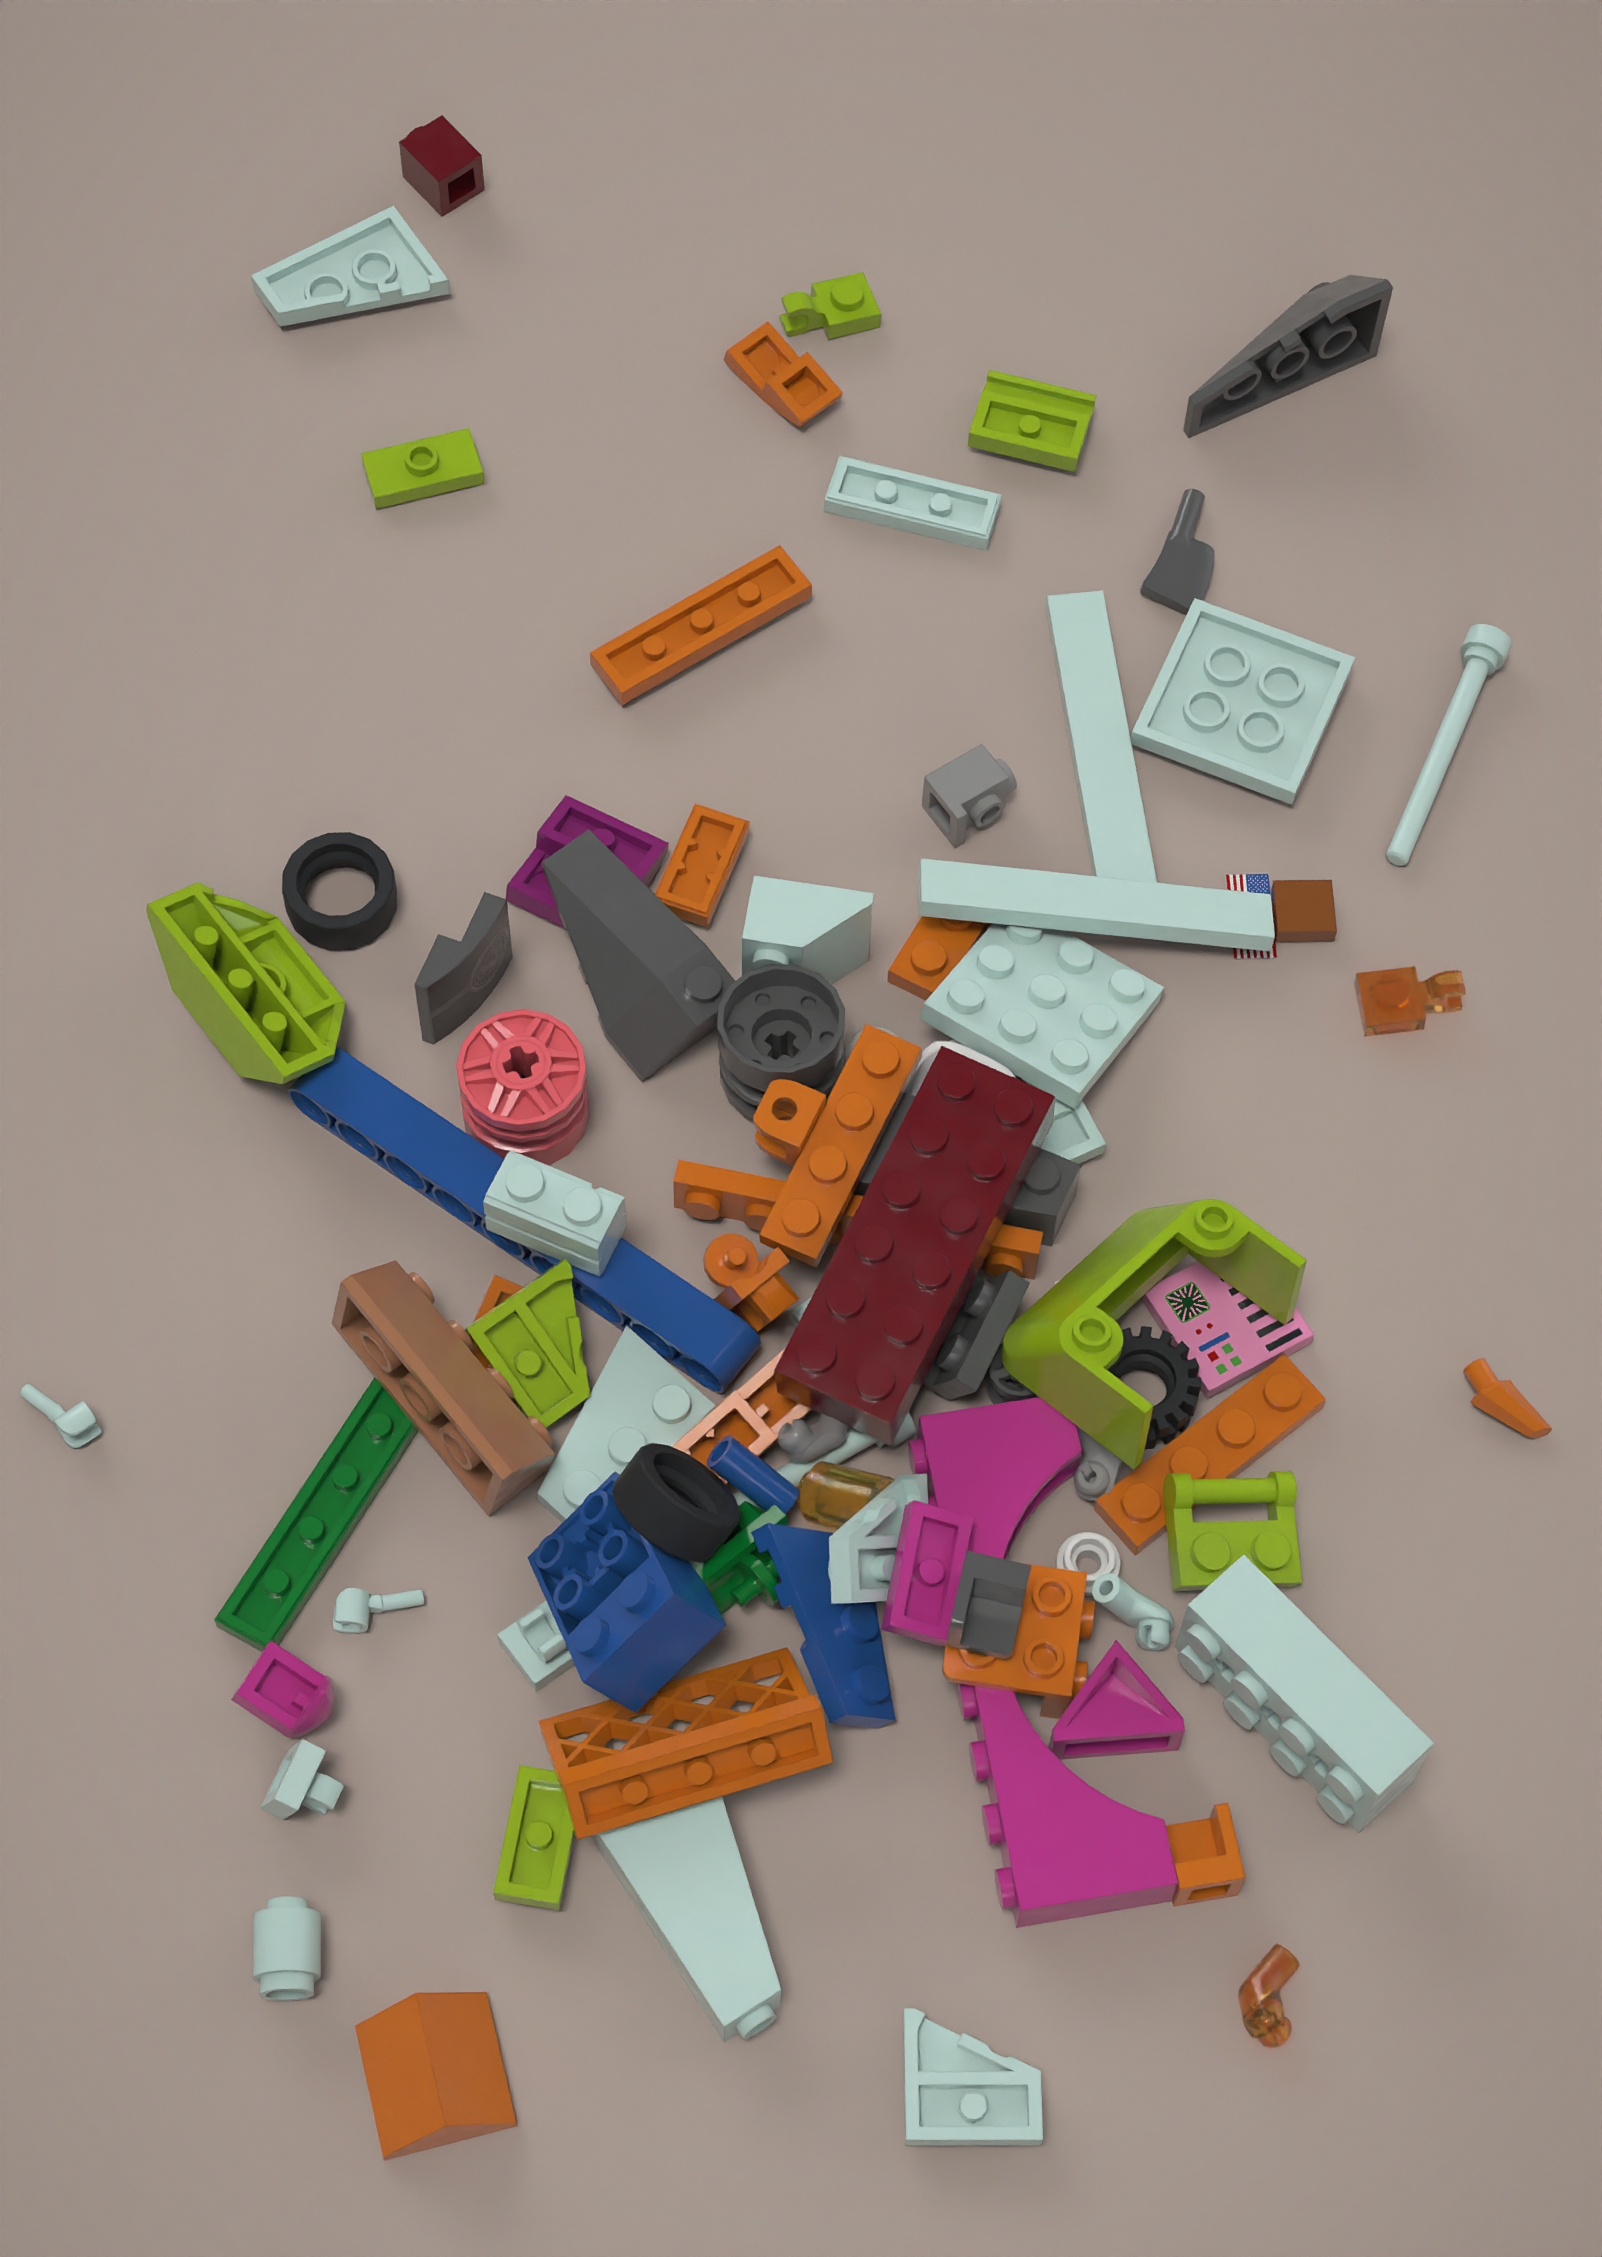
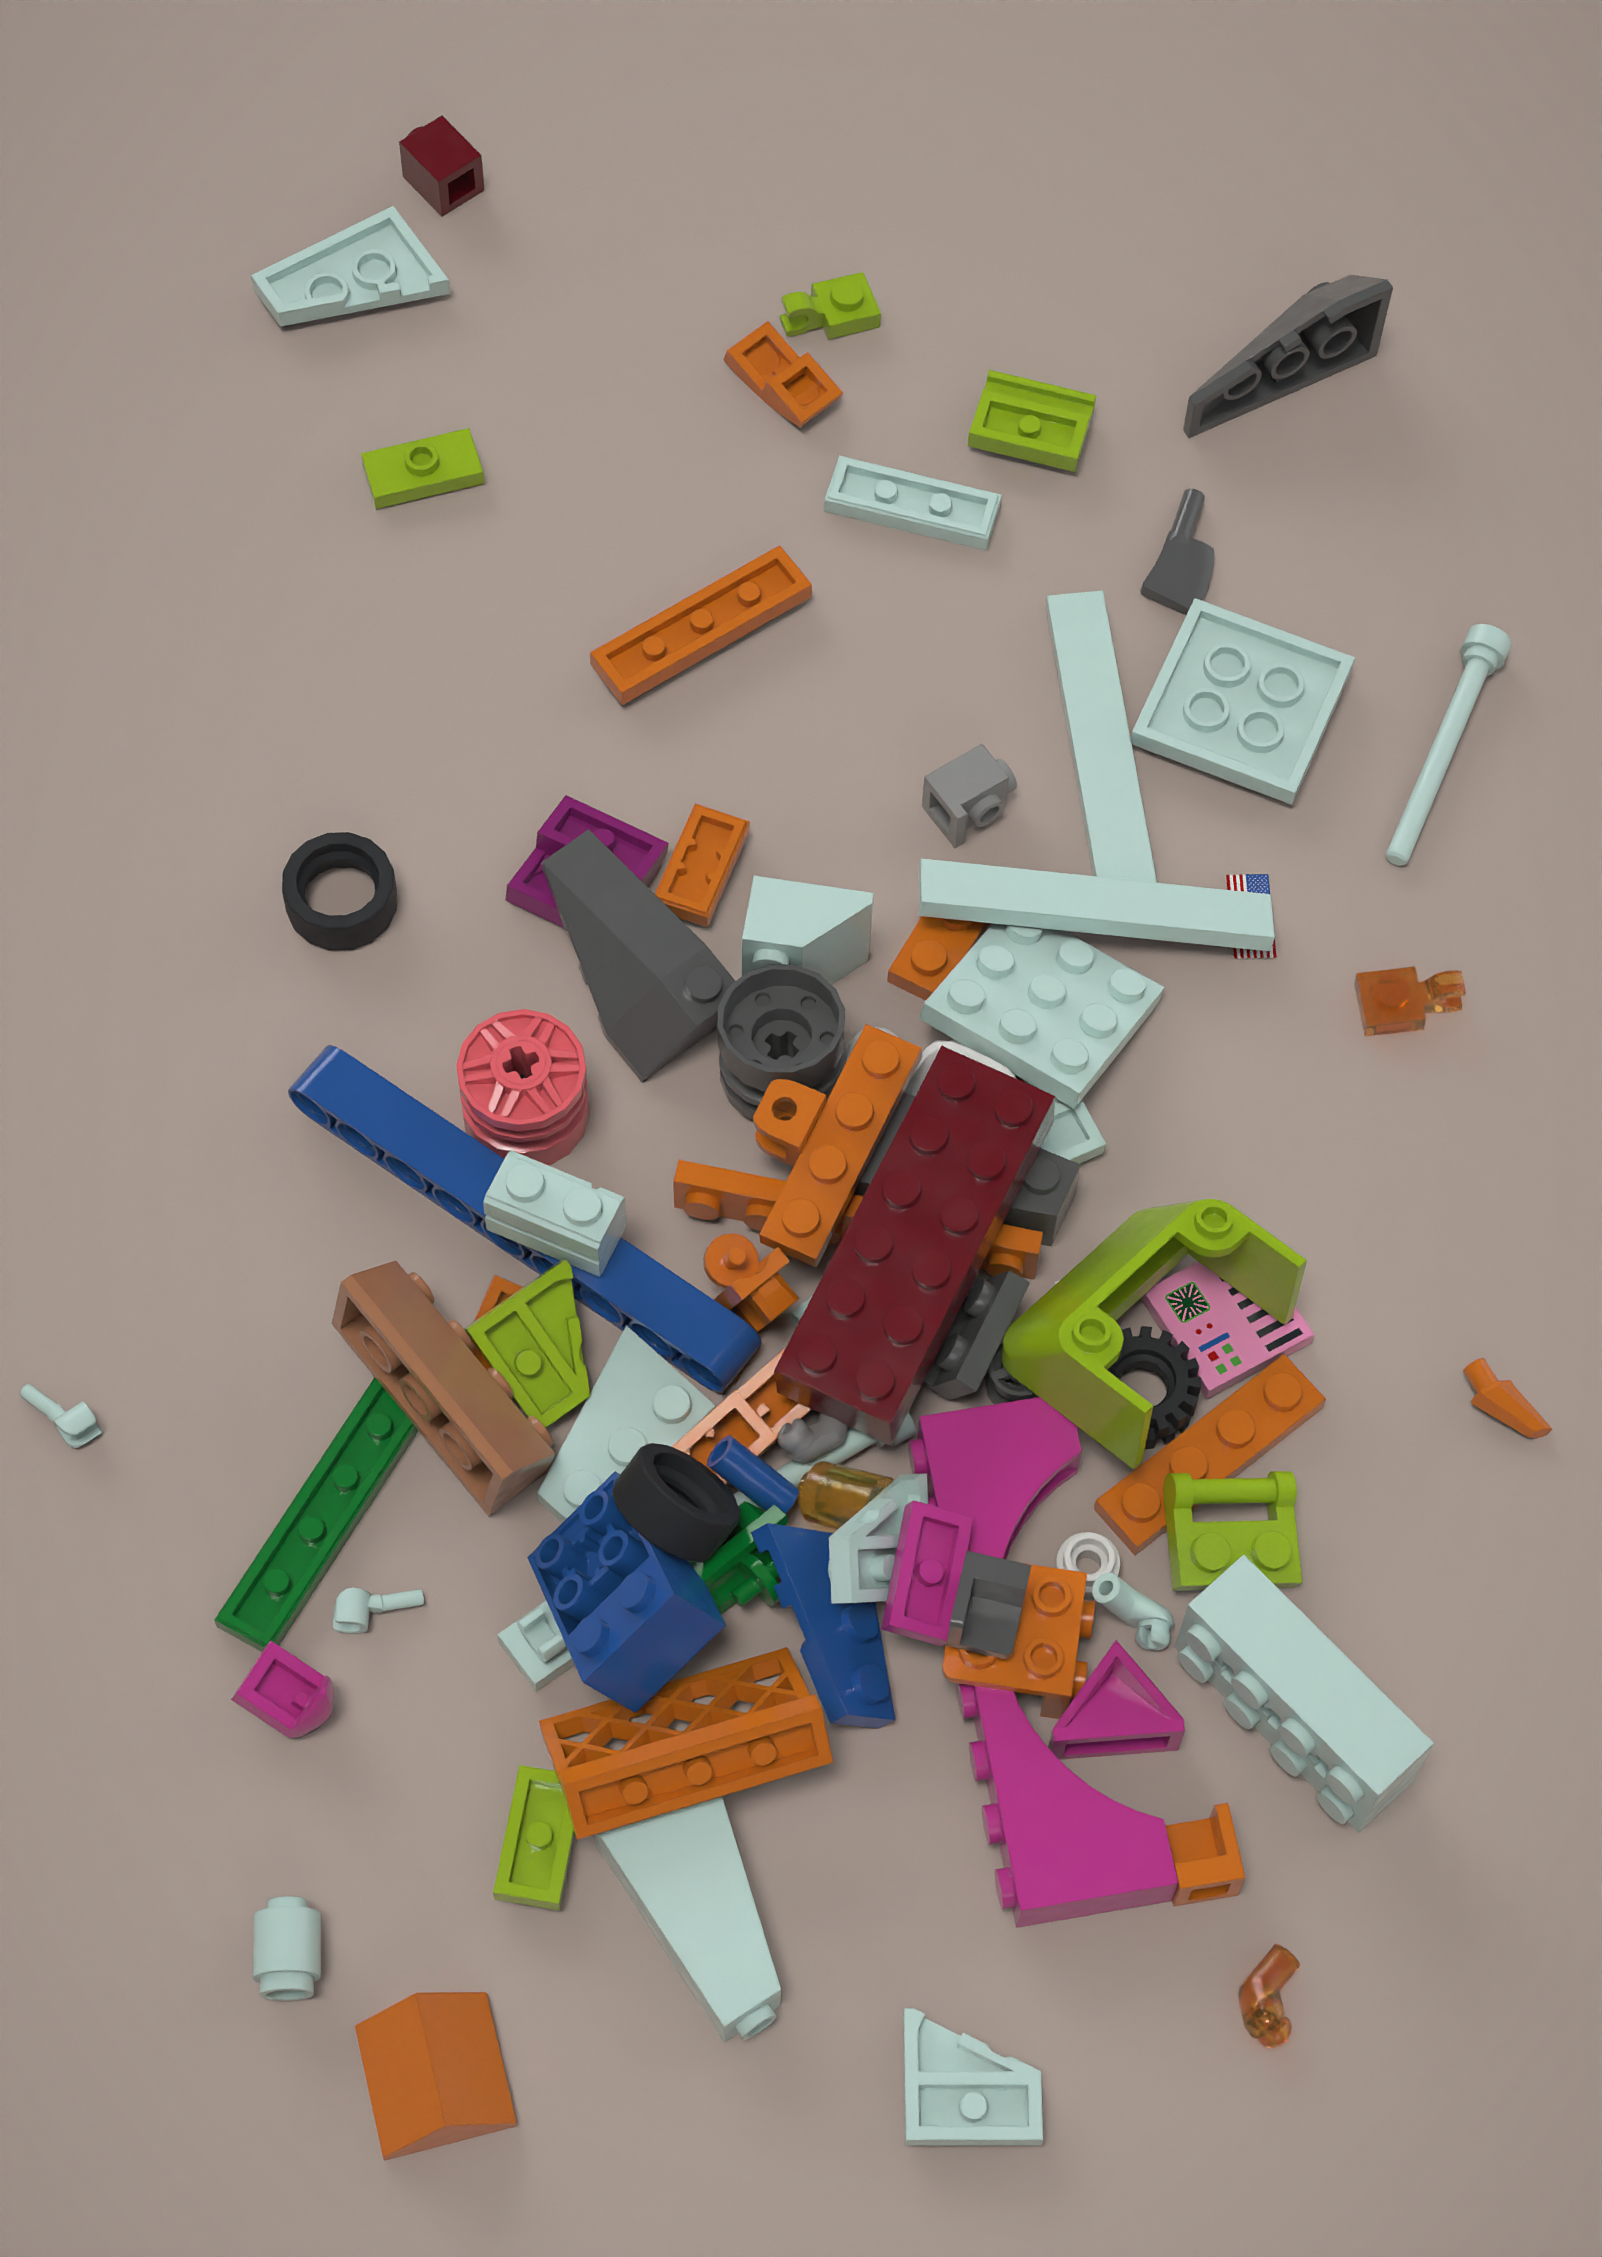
(247, 983): lime wedge -> none
(301, 1784): light aqua tile -> none
(463, 973): slope -> none
(1096, 1469): light grey arm -> none
(1303, 910): dark orange tile -> none

